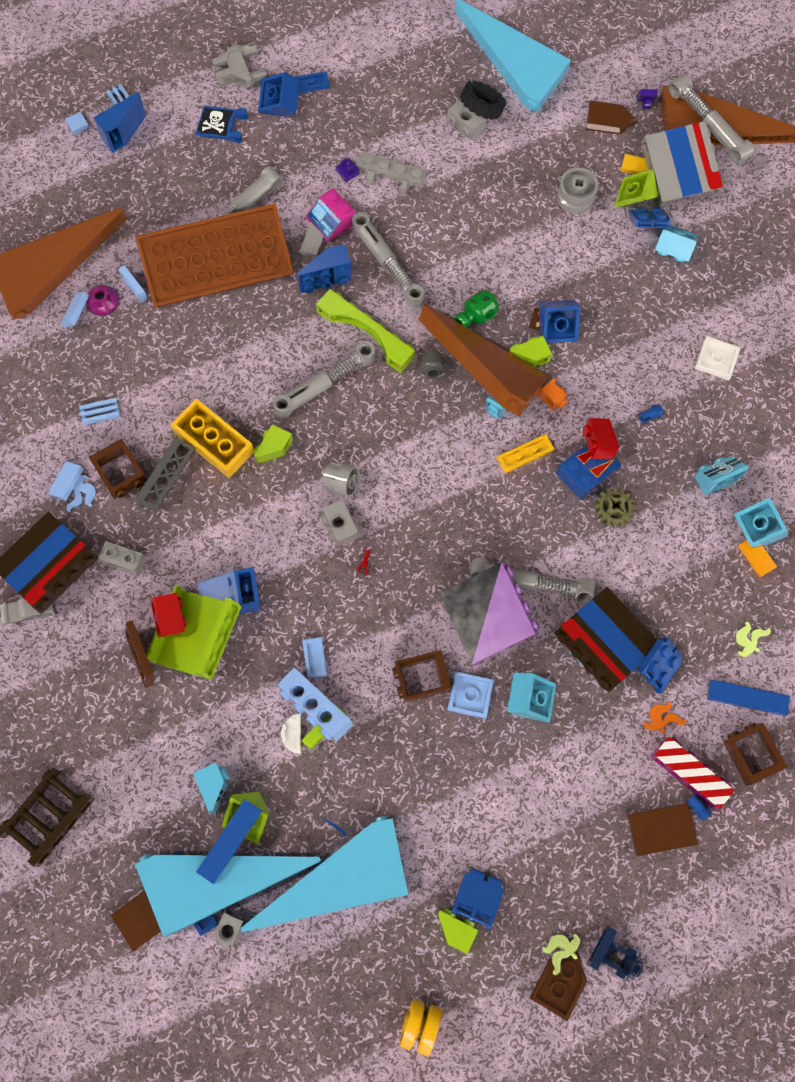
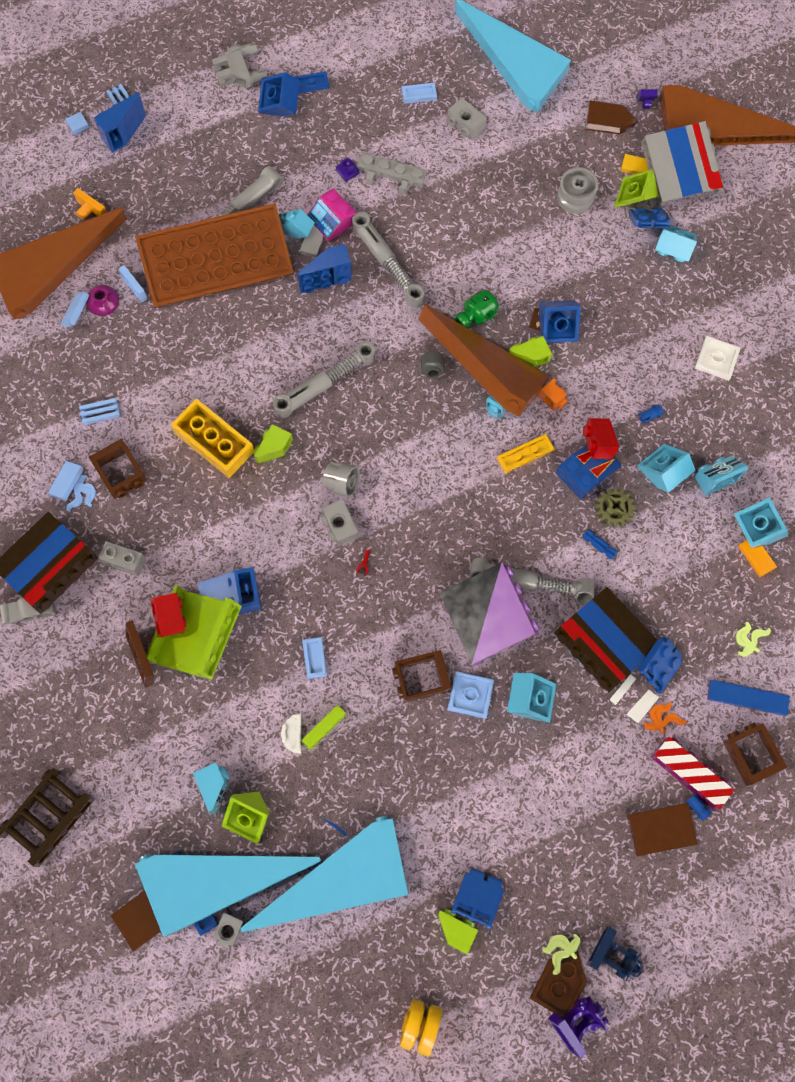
(88, 205): none -> light orange tile
(159, 472): dark grey fence -> none
(218, 123): flag -> none
(229, 841): blue tile -> none
(295, 682): light blue brick -> none
(296, 223): none -> medium azure slope
(337, 309): lime arch -> none
(419, 93): none -> light blue tile
(470, 97): black tyre -> none
(571, 1035): none -> dark purple tile
(600, 544): none -> blue axle
(642, 706): none -> white sticker
(667, 467): none -> medium azure slope
(738, 148): light grey piece -> none

